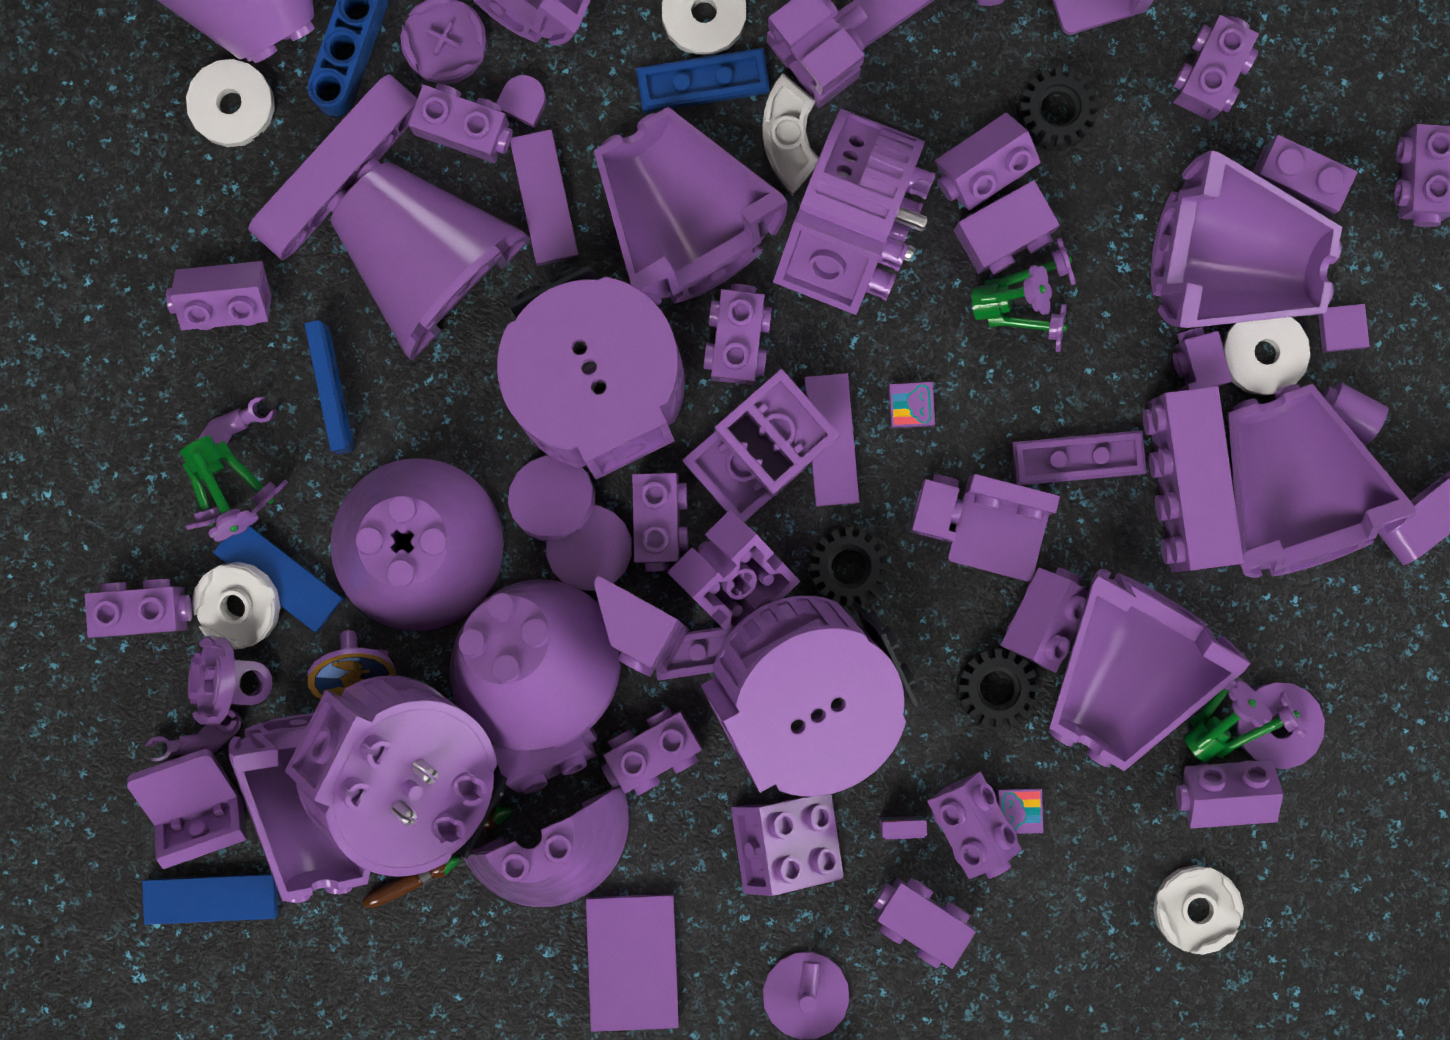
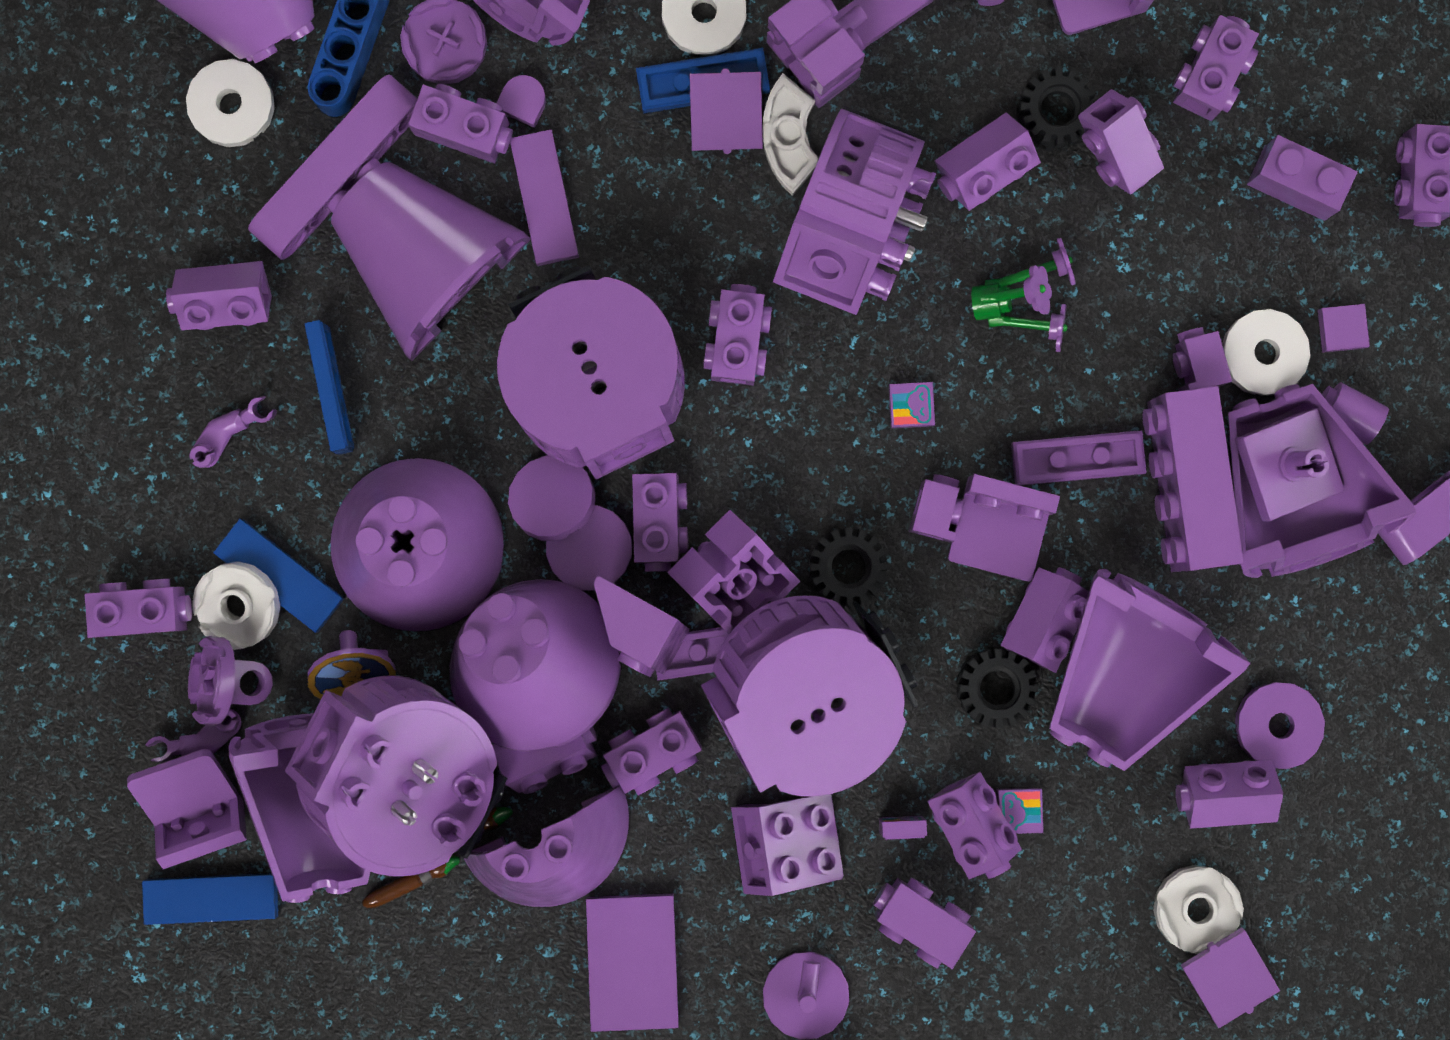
(201, 463): green plant -> none
(683, 207): medium lavender cone -> none
(726, 111): none -> medium lavender piece
(761, 446): medium lavender bracket -> none
(835, 467): medium lavender tile -> none
(1007, 228): medium lavender brick -> none
(1121, 141): none -> medium lavender brick
(1211, 735): plant -> none
(1230, 977): none -> medium lavender piece
(1239, 249): medium lavender cone -> none
(1289, 464): none -> medium lavender tile

